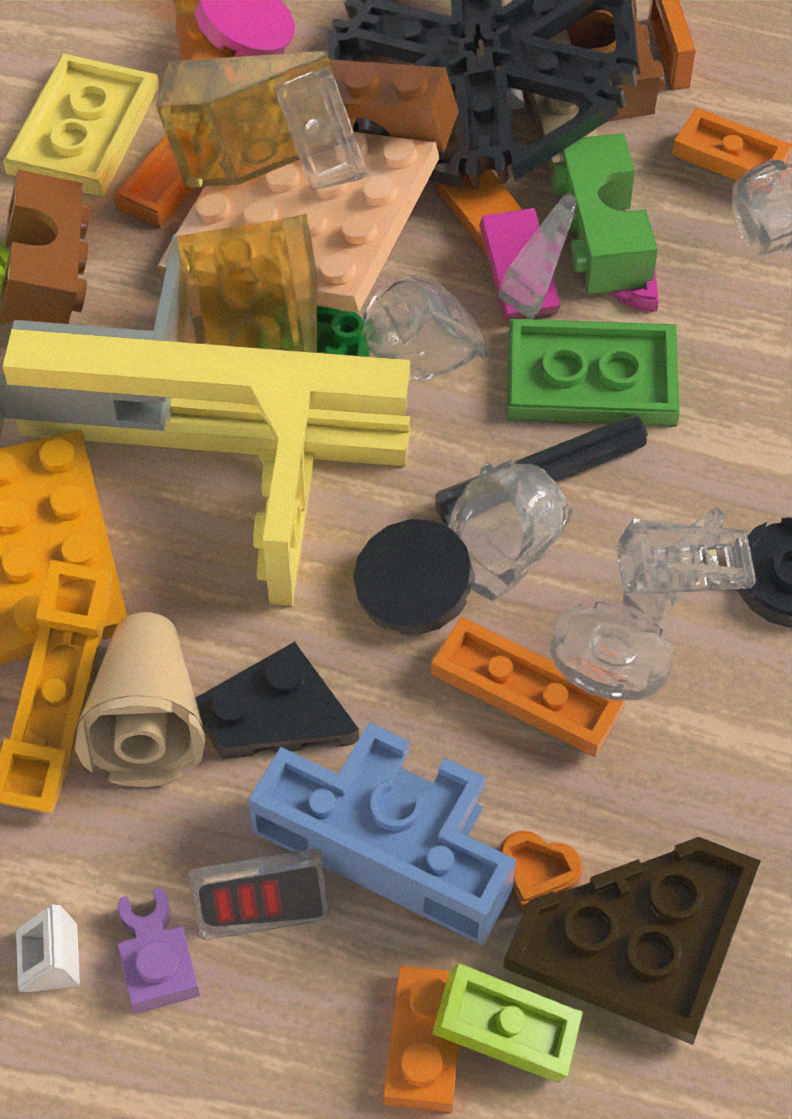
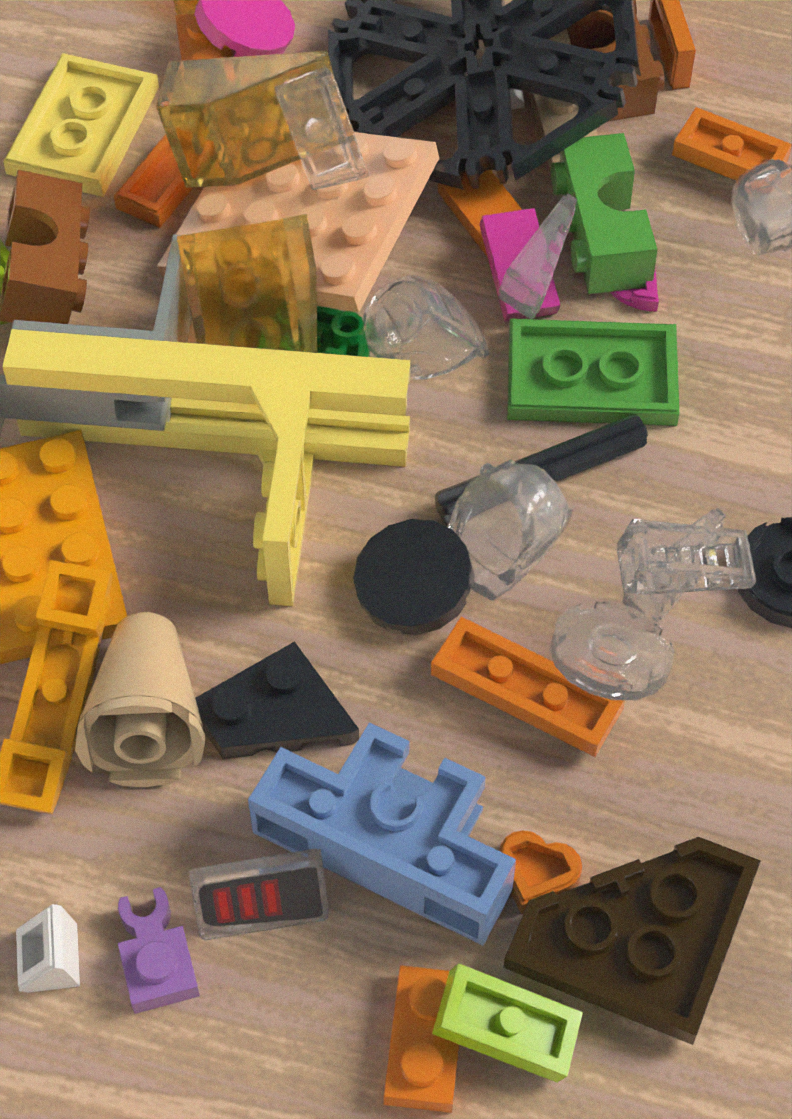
(400, 98): dark orange arch -> none

